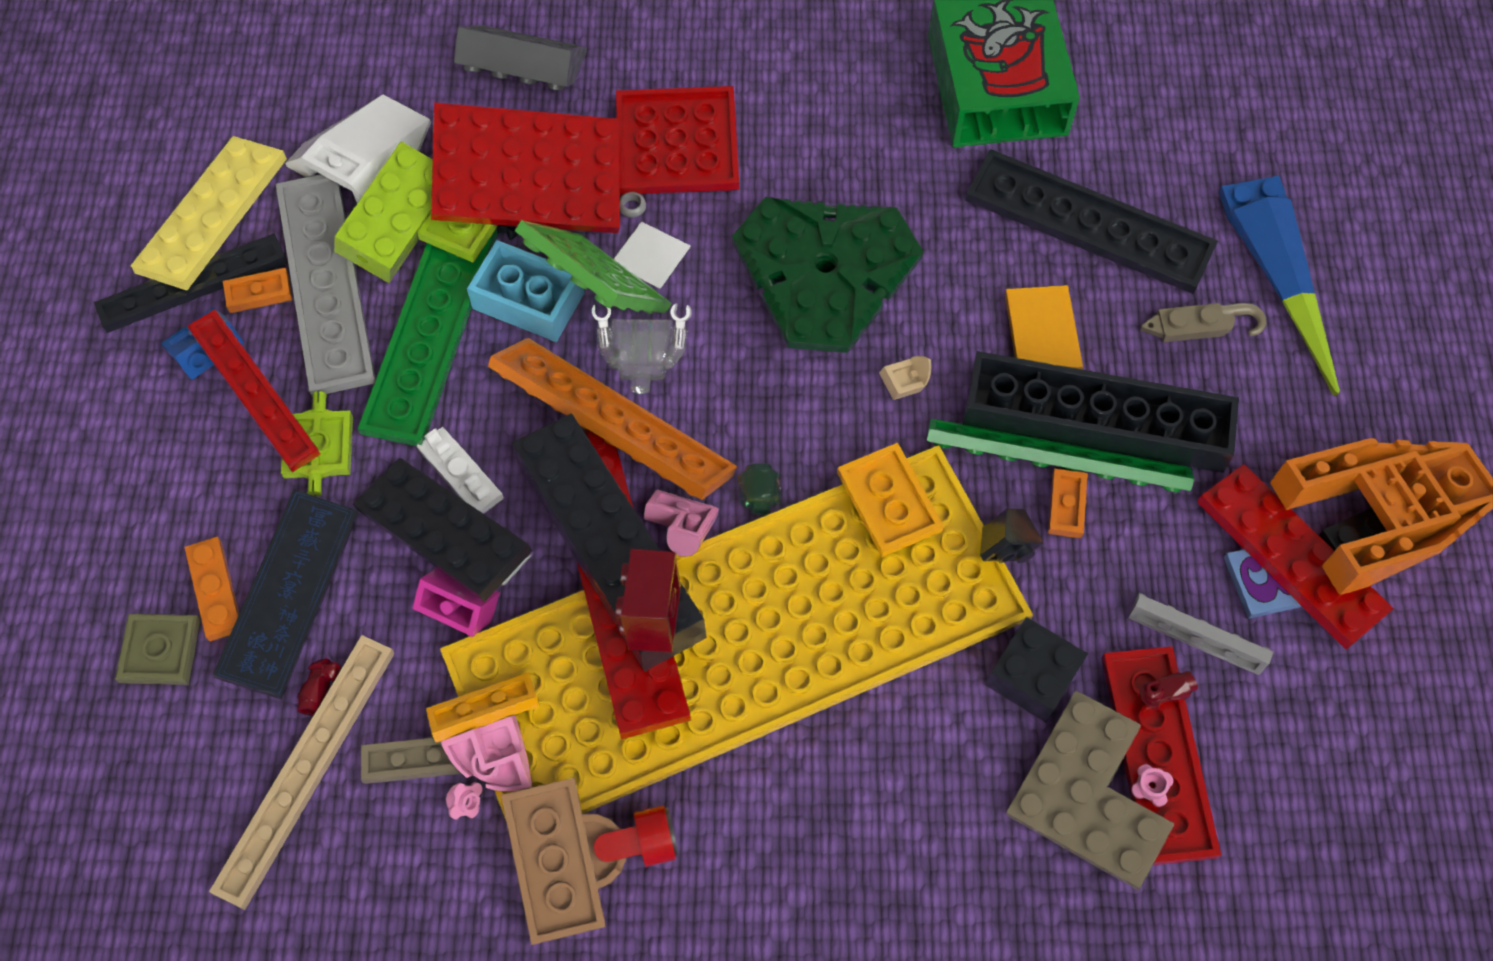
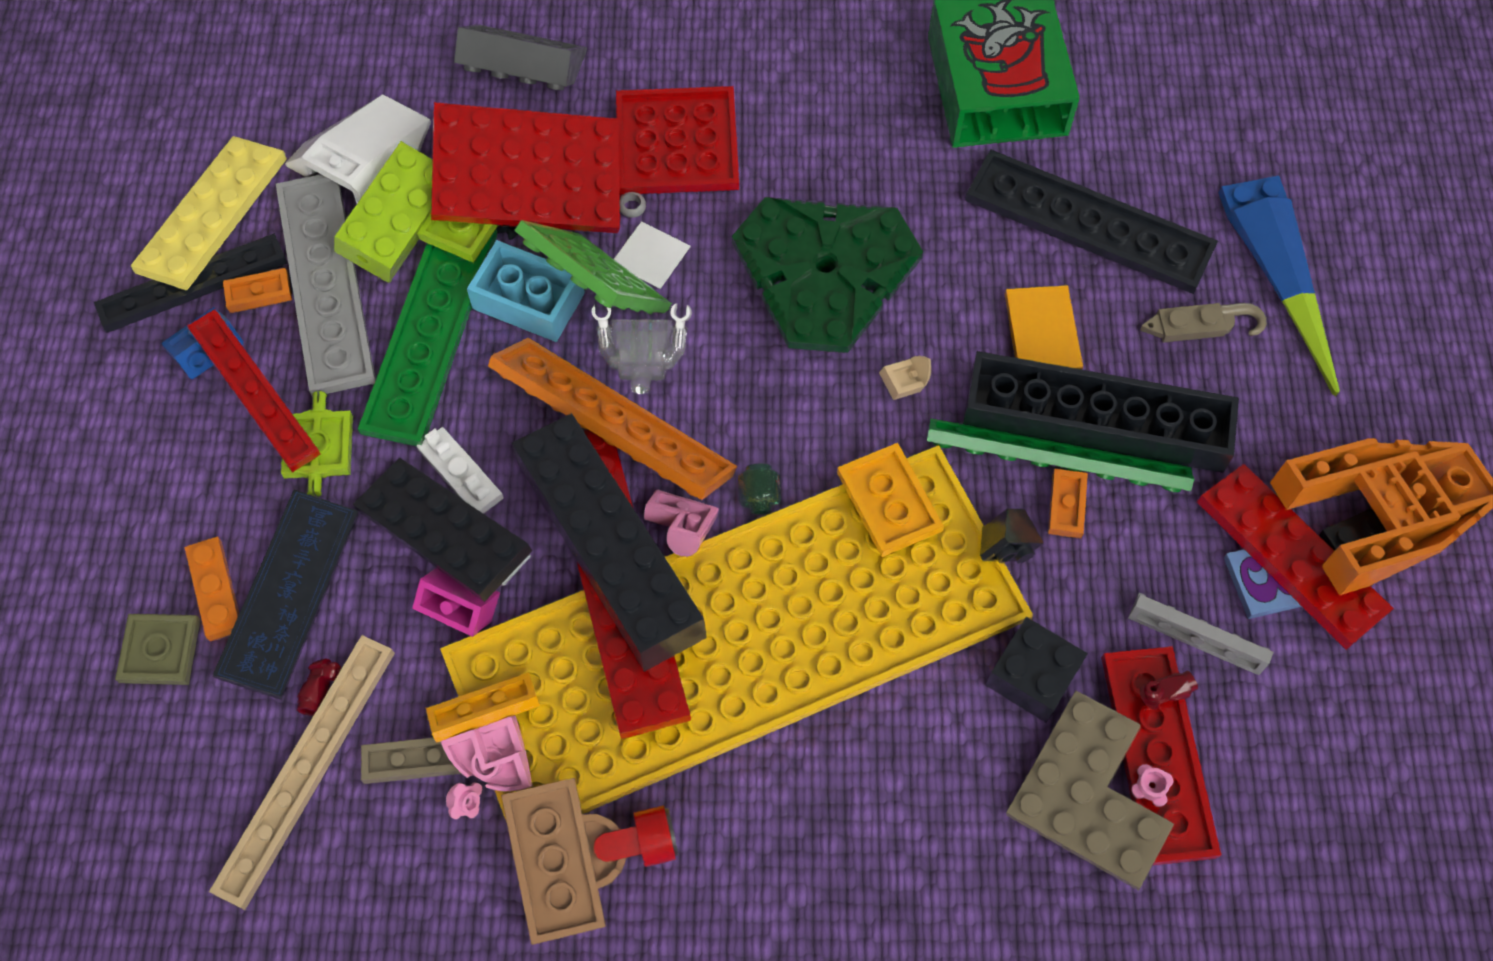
(649, 600): dark red brick -> none

